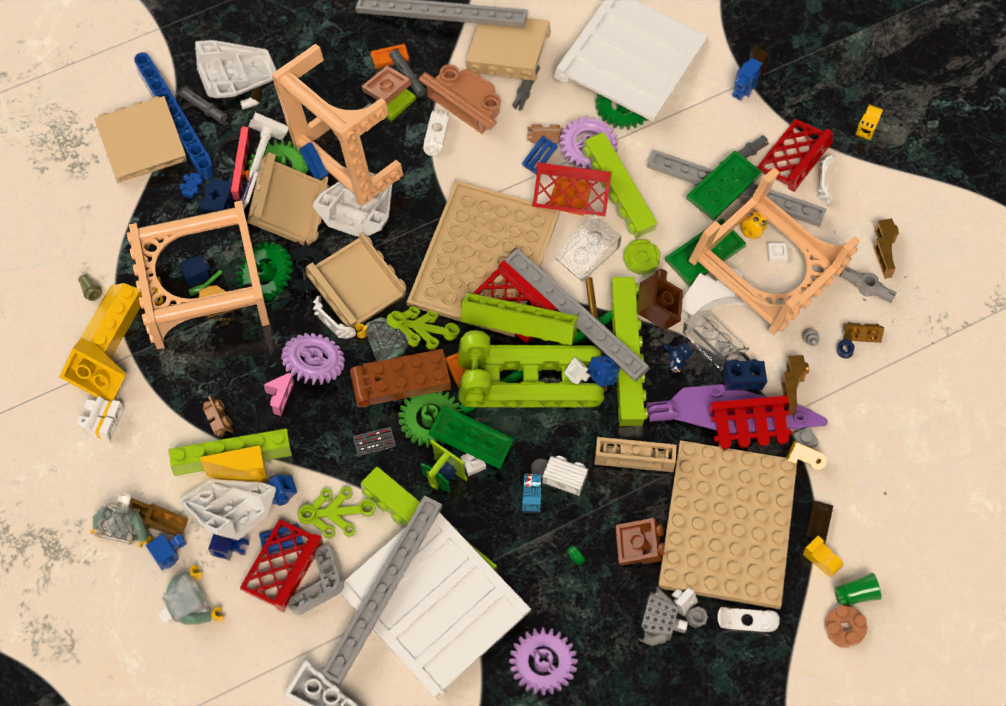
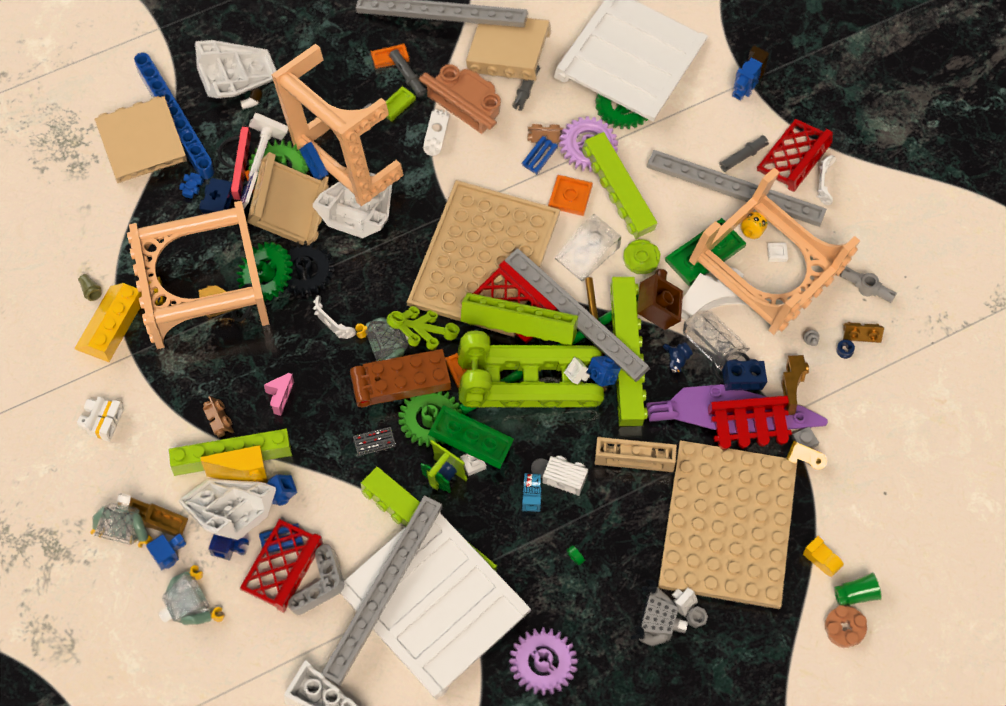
(92, 371): yellow slope -> none
(195, 270): dark blue brick -> none
(195, 290): bright green plant -> none
(209, 109): dark grey pin -> none
(314, 363): lavender gear -> none
(333, 512): lime plant -> none
(356, 282): tan panel -> none
(386, 84): nougat plate -> none
(576, 173): red fence -> none
(640, 542): dark orange plate -> none
(724, 185): green plate -> none
(762, 620): white piece -> none
(819, 521): dark brown tile -> none
(869, 122): yellow leg -> none
(886, 236): pearl gold slope -> none

